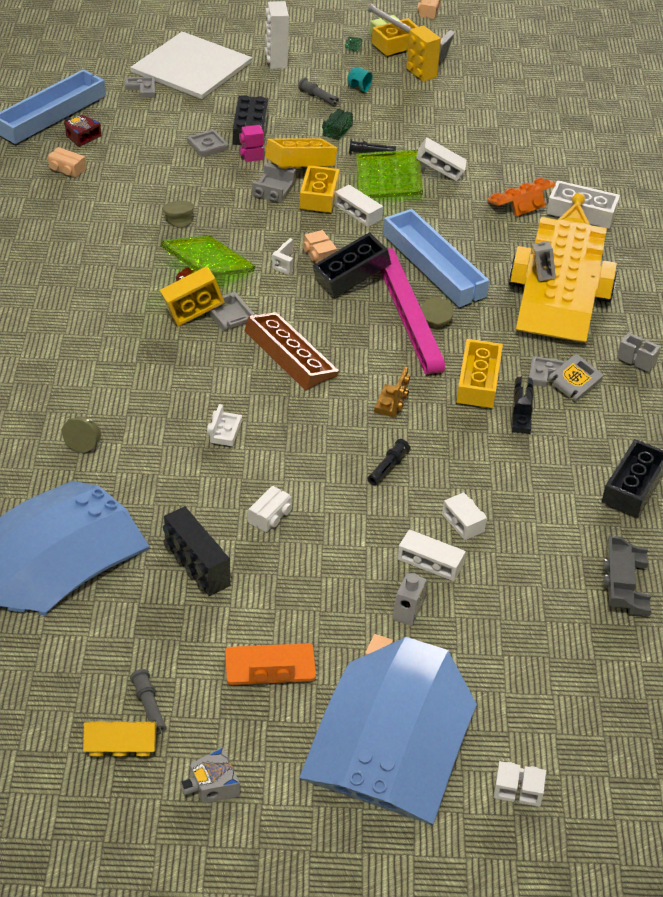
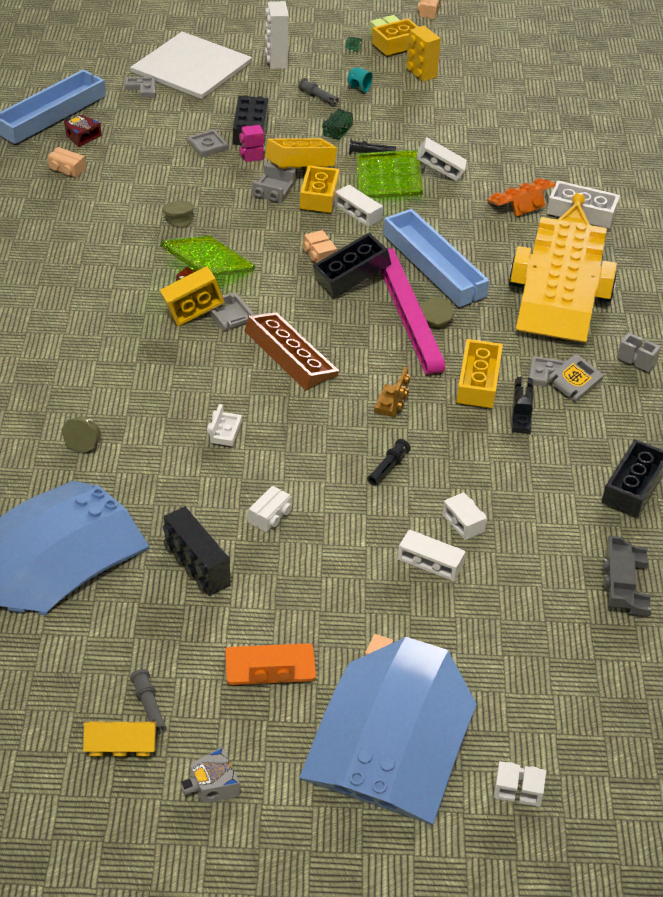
(281, 259): white bracket -> none
(411, 590): light grey torso -> none
(445, 40): light grey tile -> none
(544, 256): light grey torso -> none

